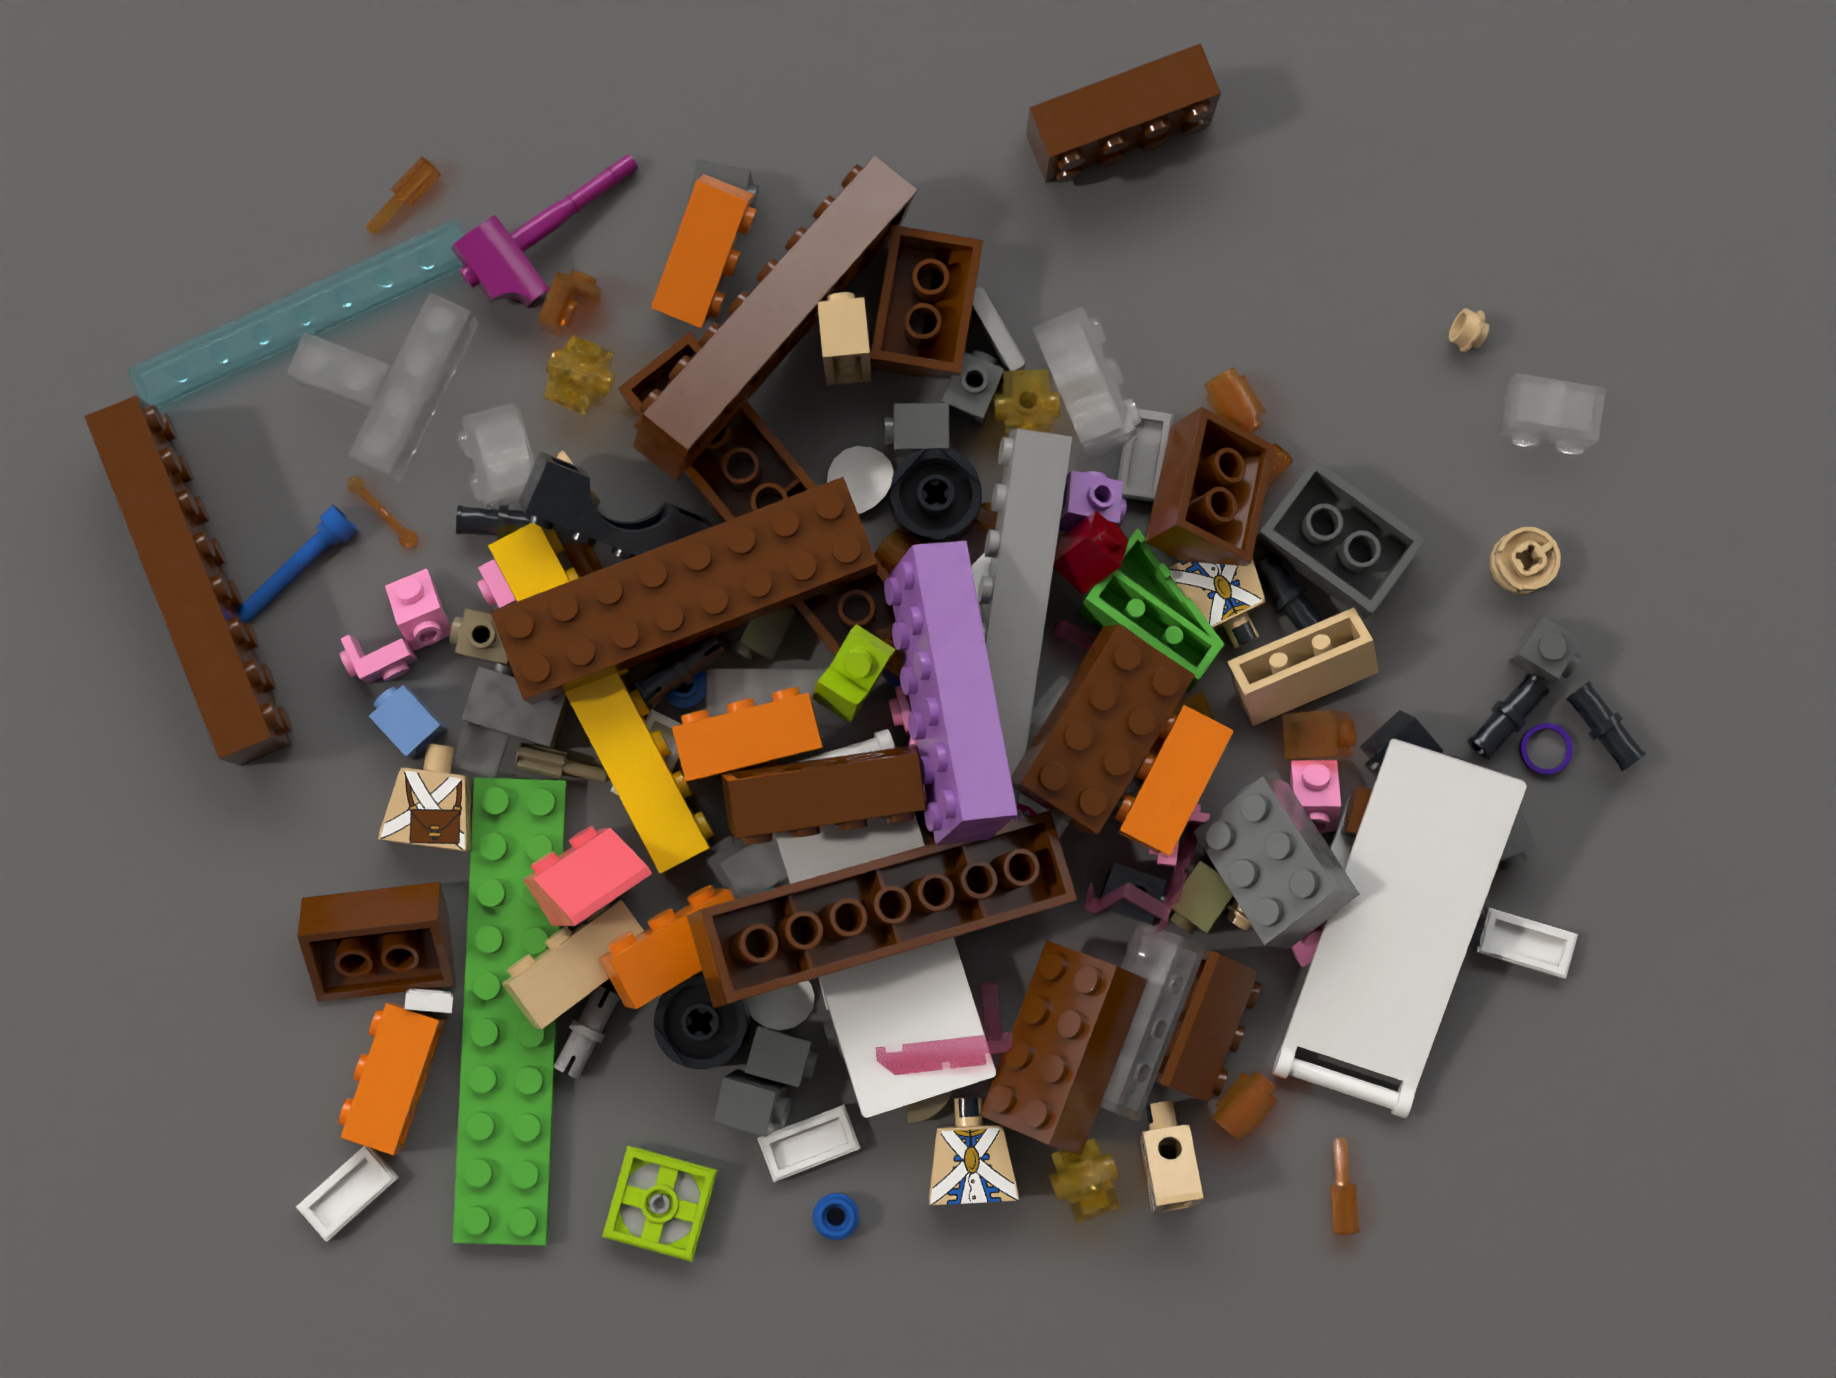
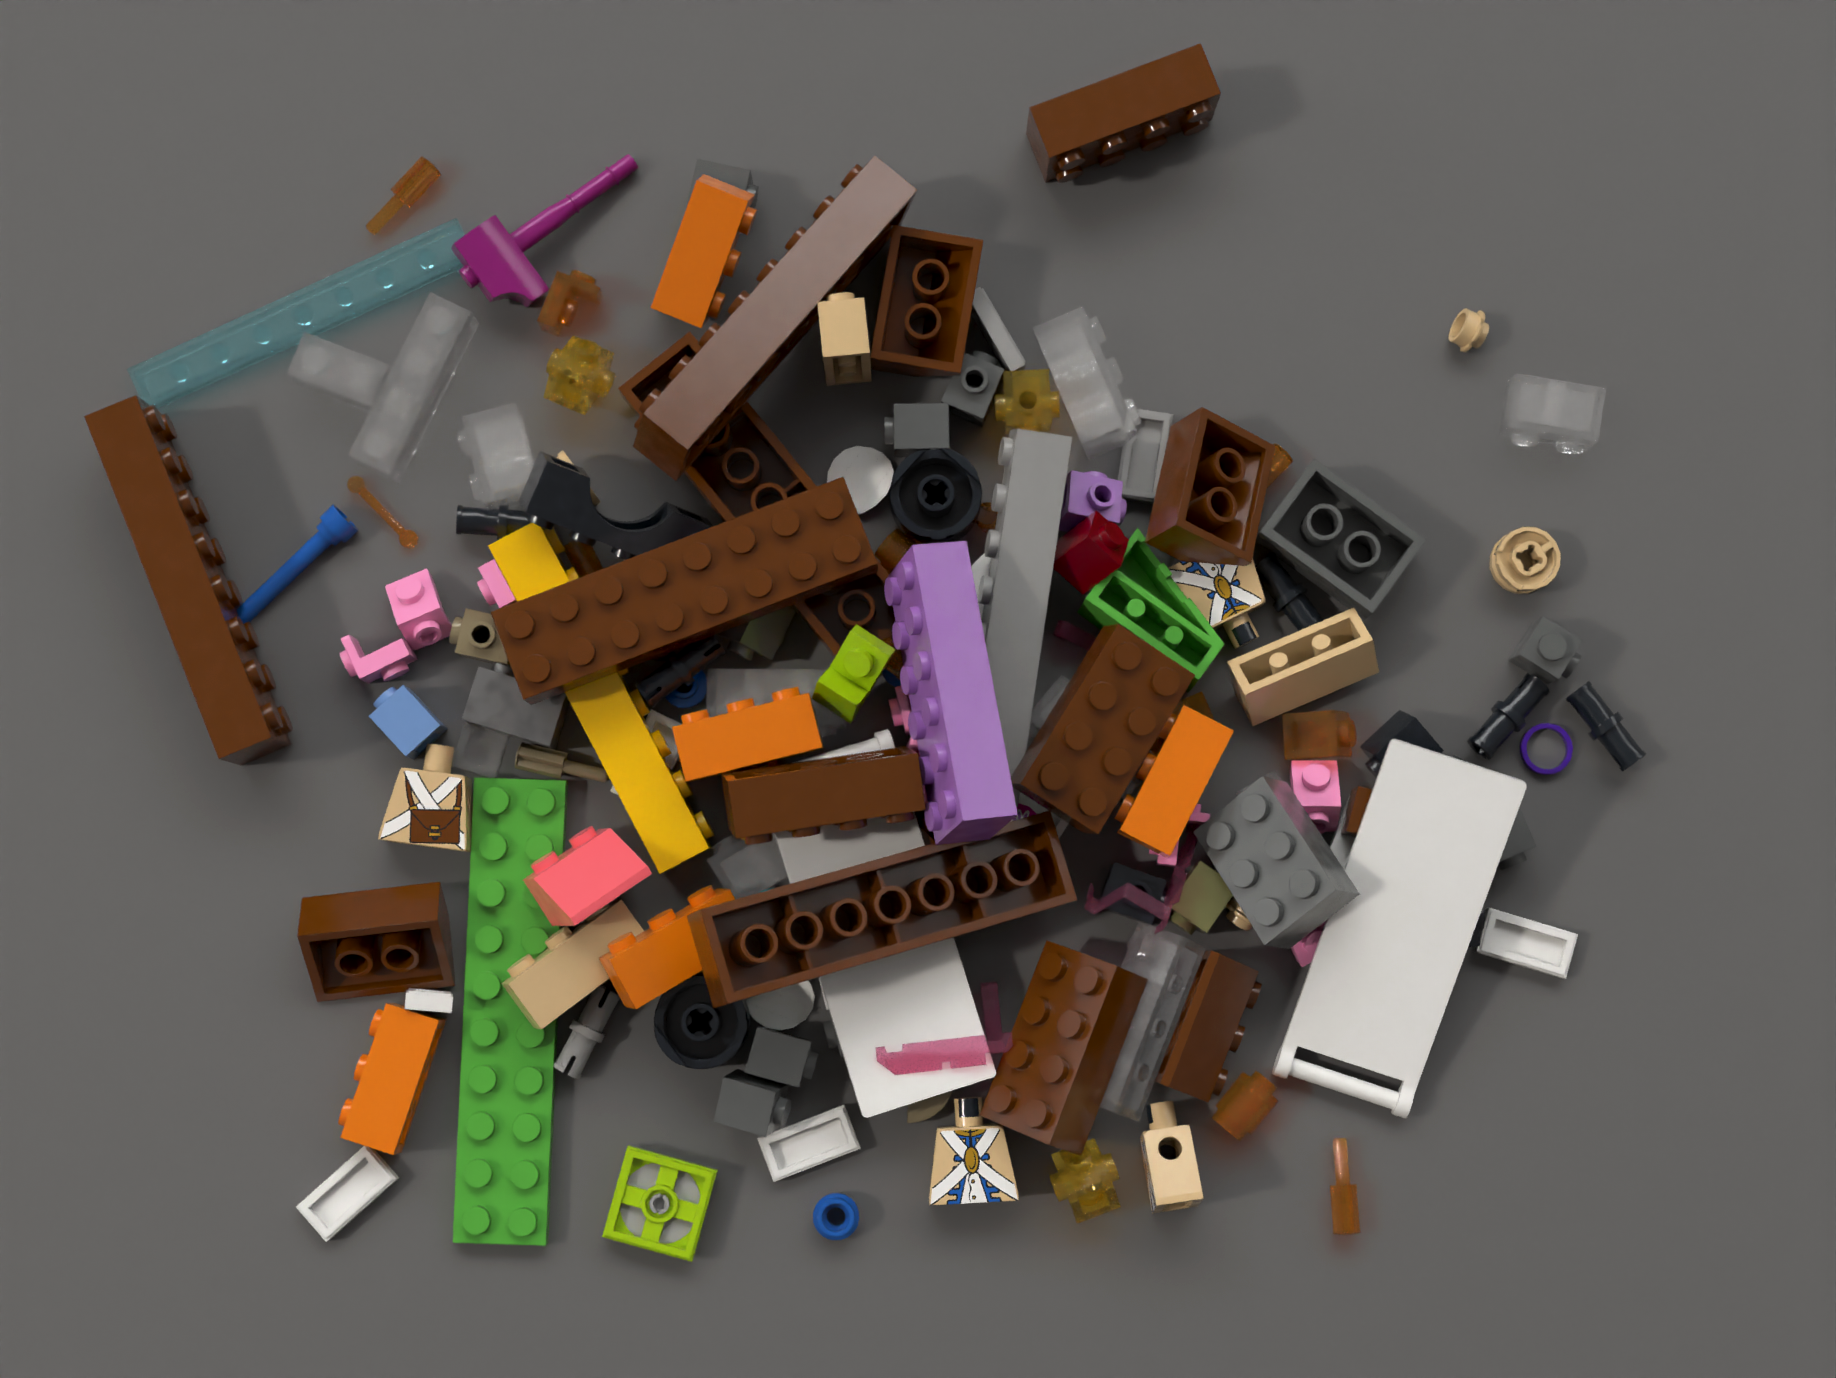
(1235, 400): clear orange brick -> none

